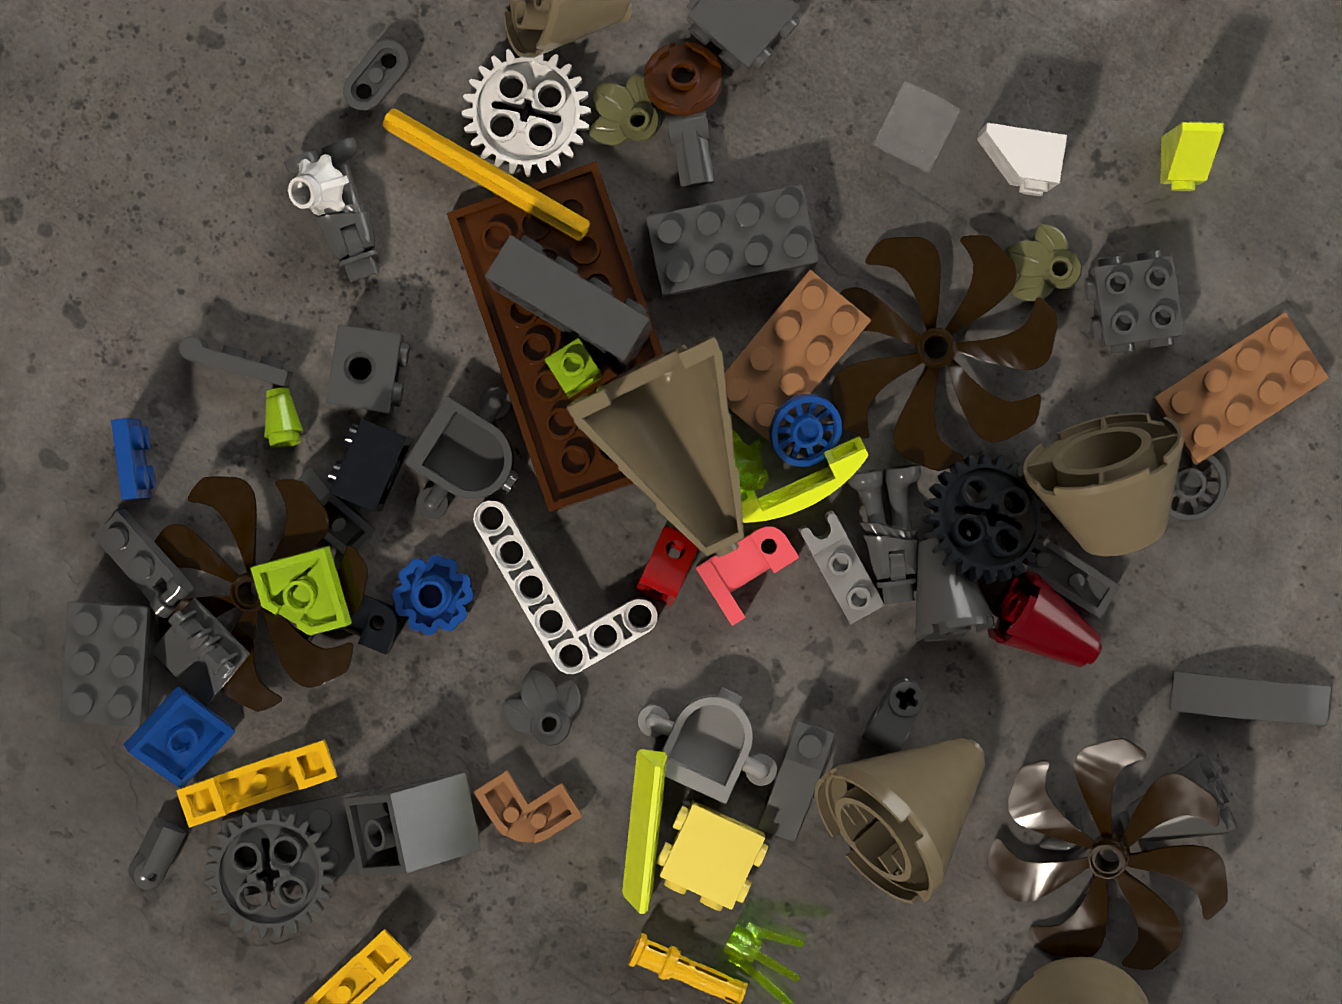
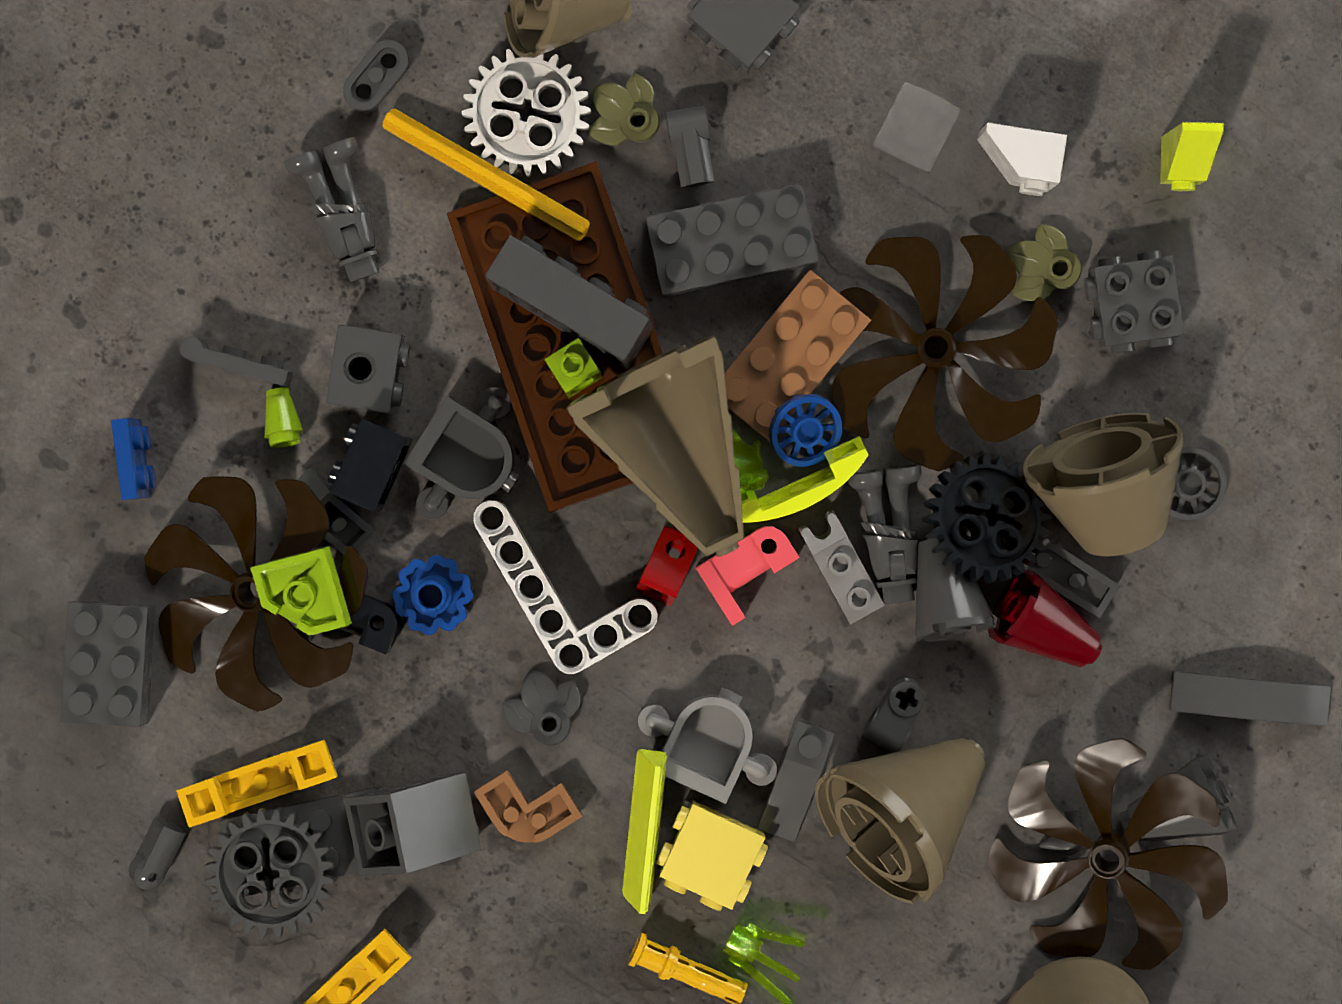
(143, 562): dark grey plate -> none
(179, 737): blue plate -> none
(200, 651): dark grey hinge -> none
(318, 186): white rock -> none
(686, 97): reddish brown tile -> none
(1241, 387): medium nougat plate -> none

